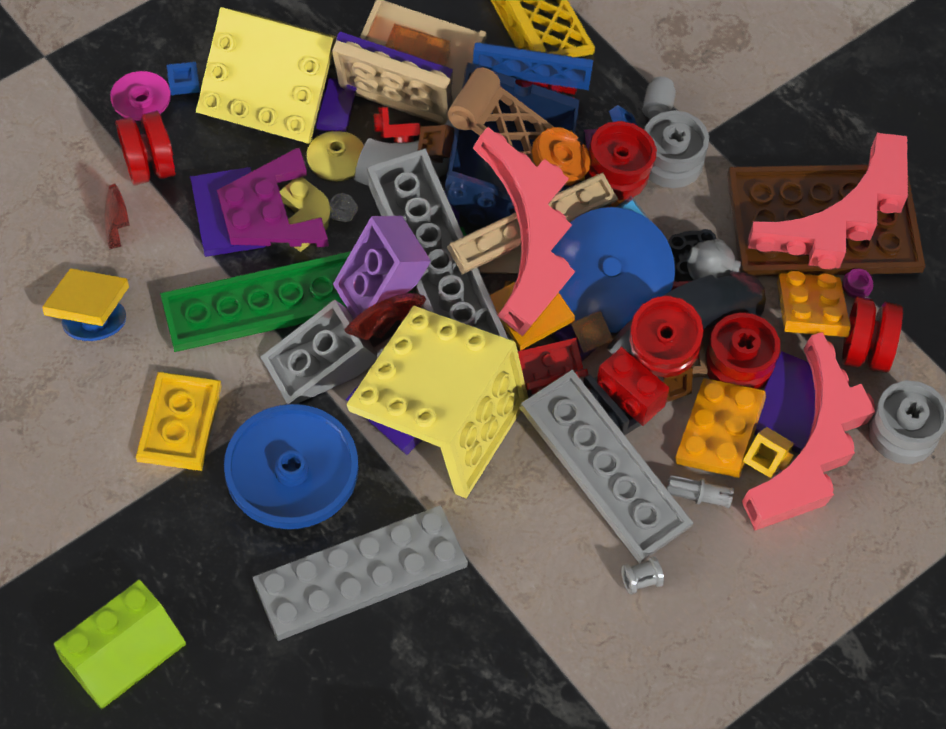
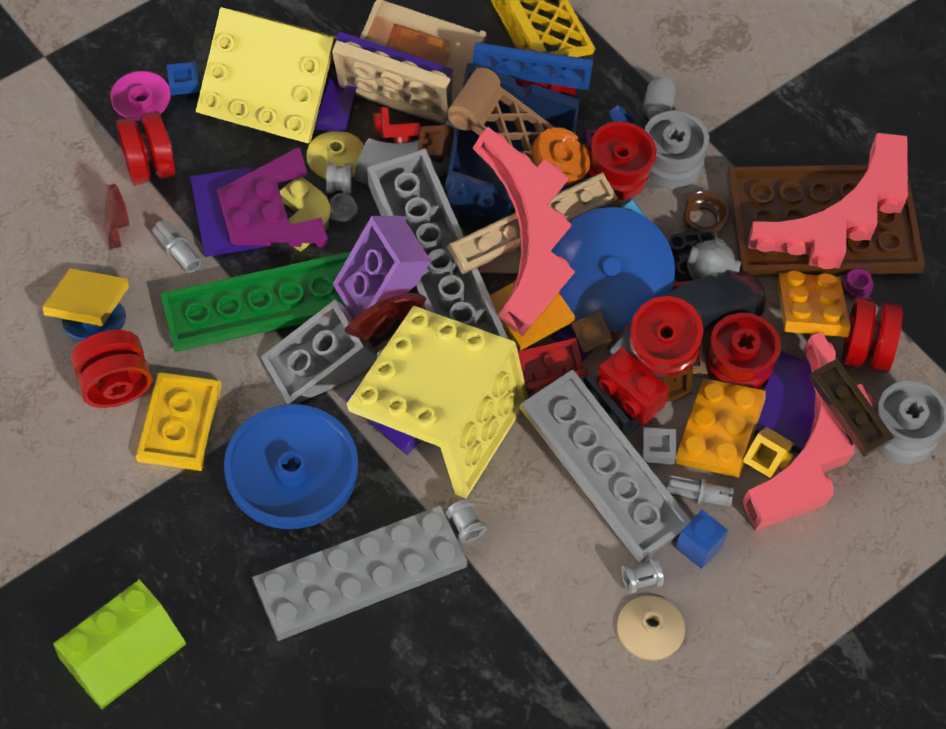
(111, 368): none -> red wheel
(177, 246): none -> light grey axle
(339, 178): none -> light grey wheel
(466, 521): none -> light grey bush
(648, 641): none -> tan dish
(659, 445): none -> light grey plate
(701, 539): none -> blue brick
(711, 202): none -> reddish brown piece
(850, 407): none -> dark brown plate

